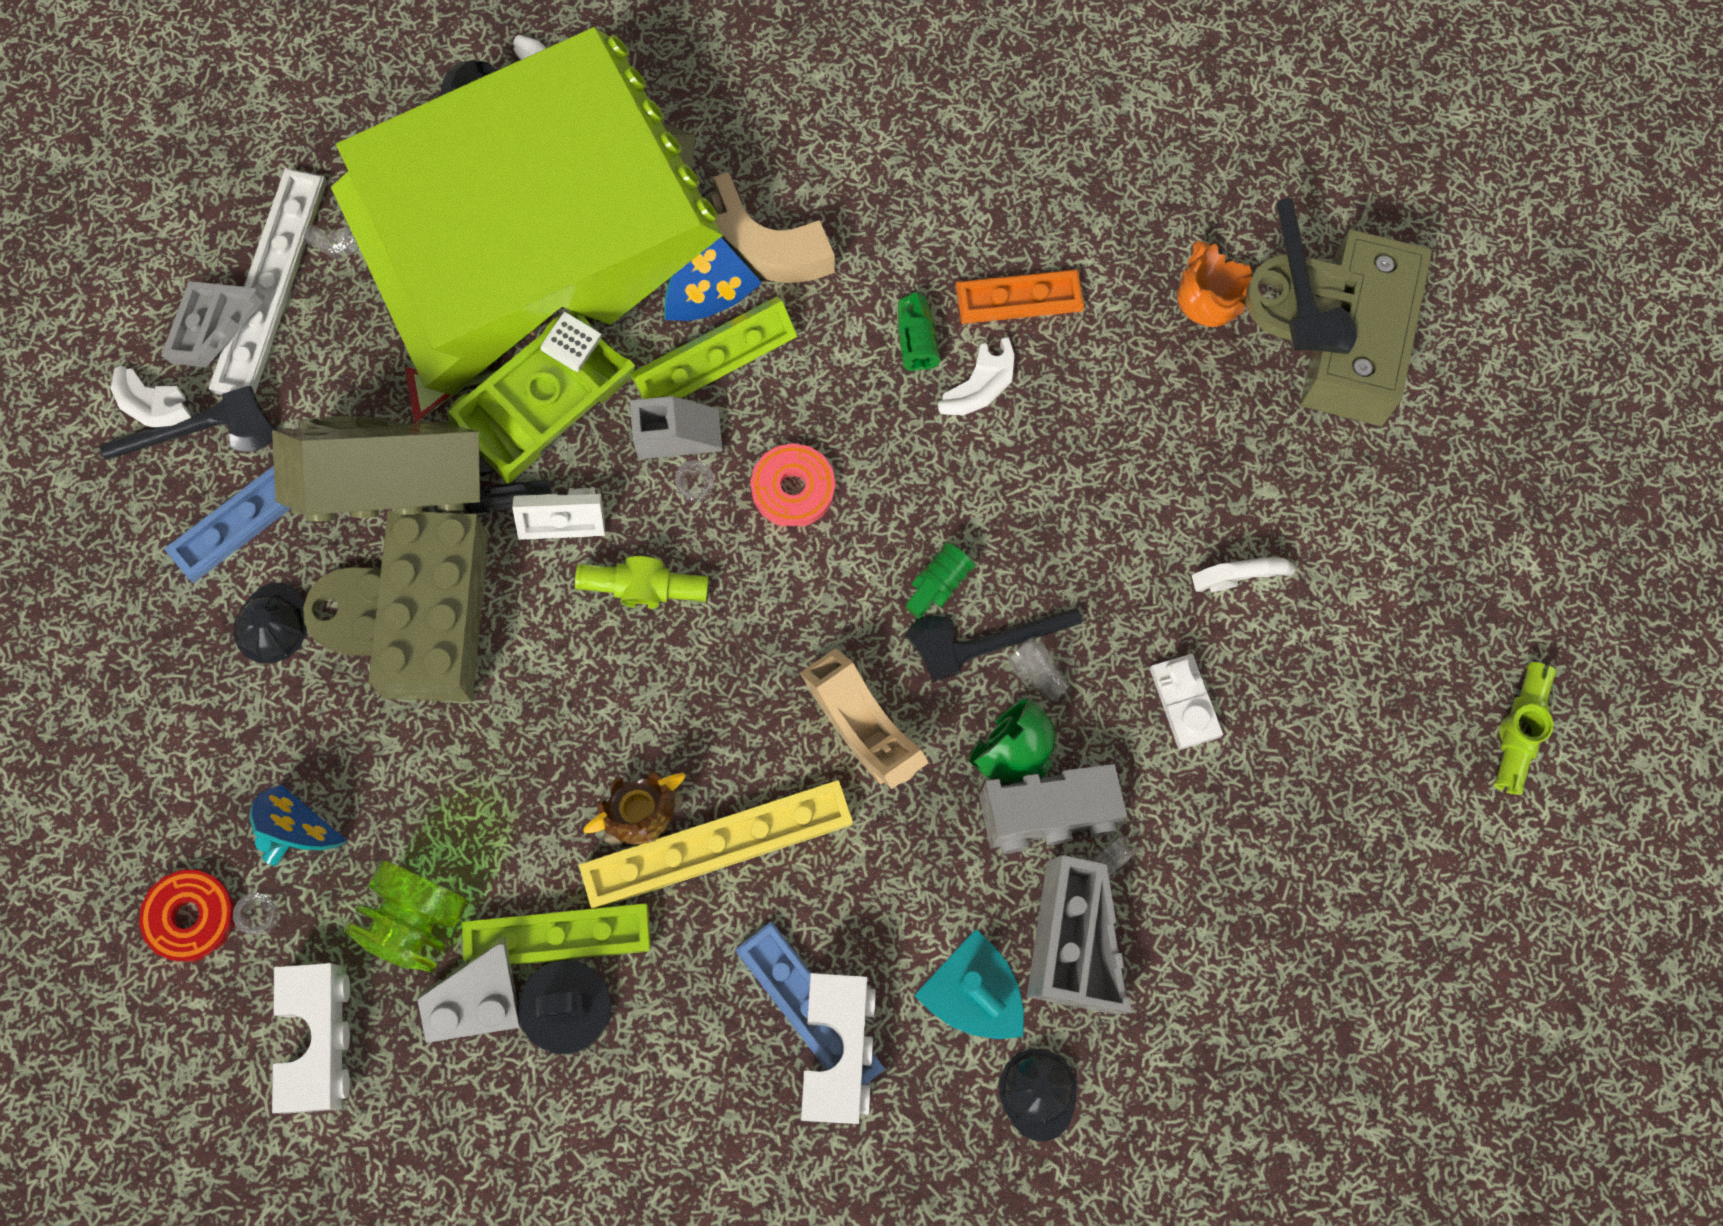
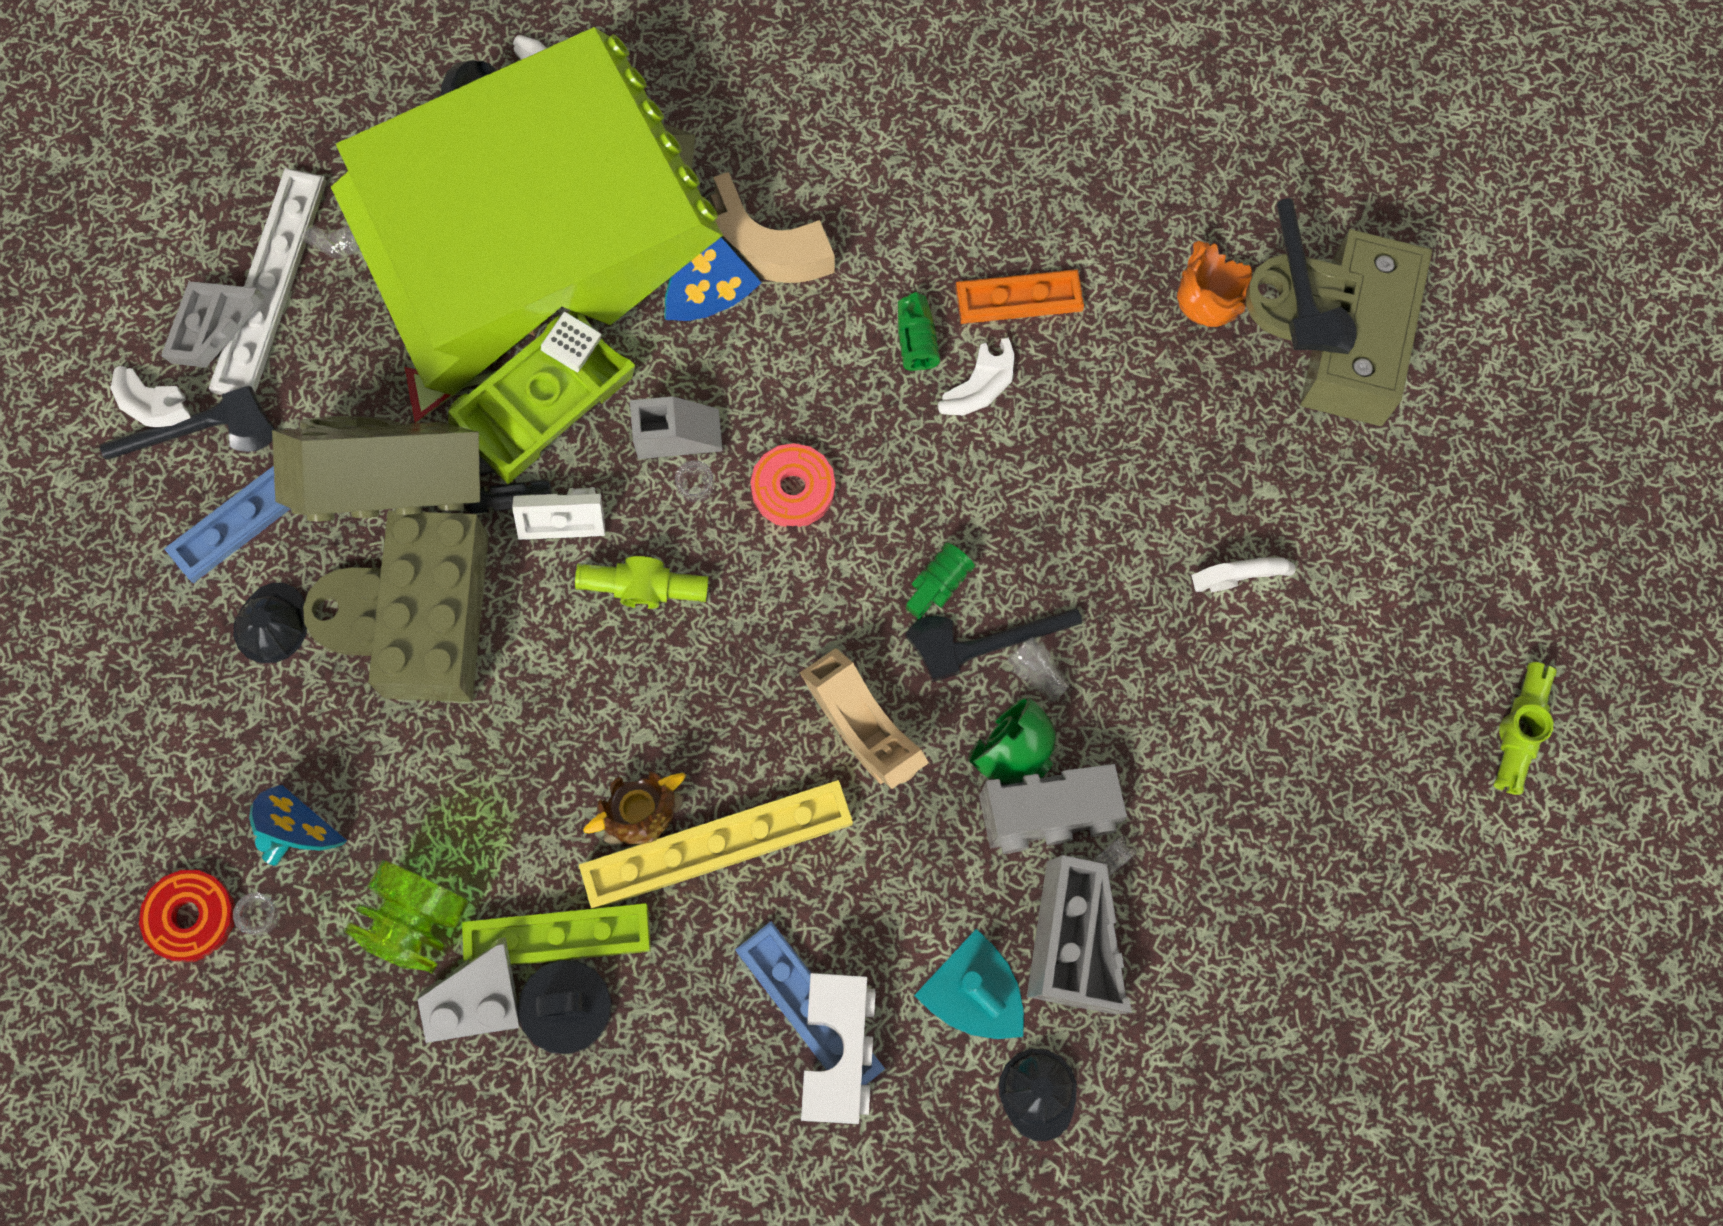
(317, 1077): white arch -> none
(716, 352): lime plate -> none
(1186, 701): white hinge -> none

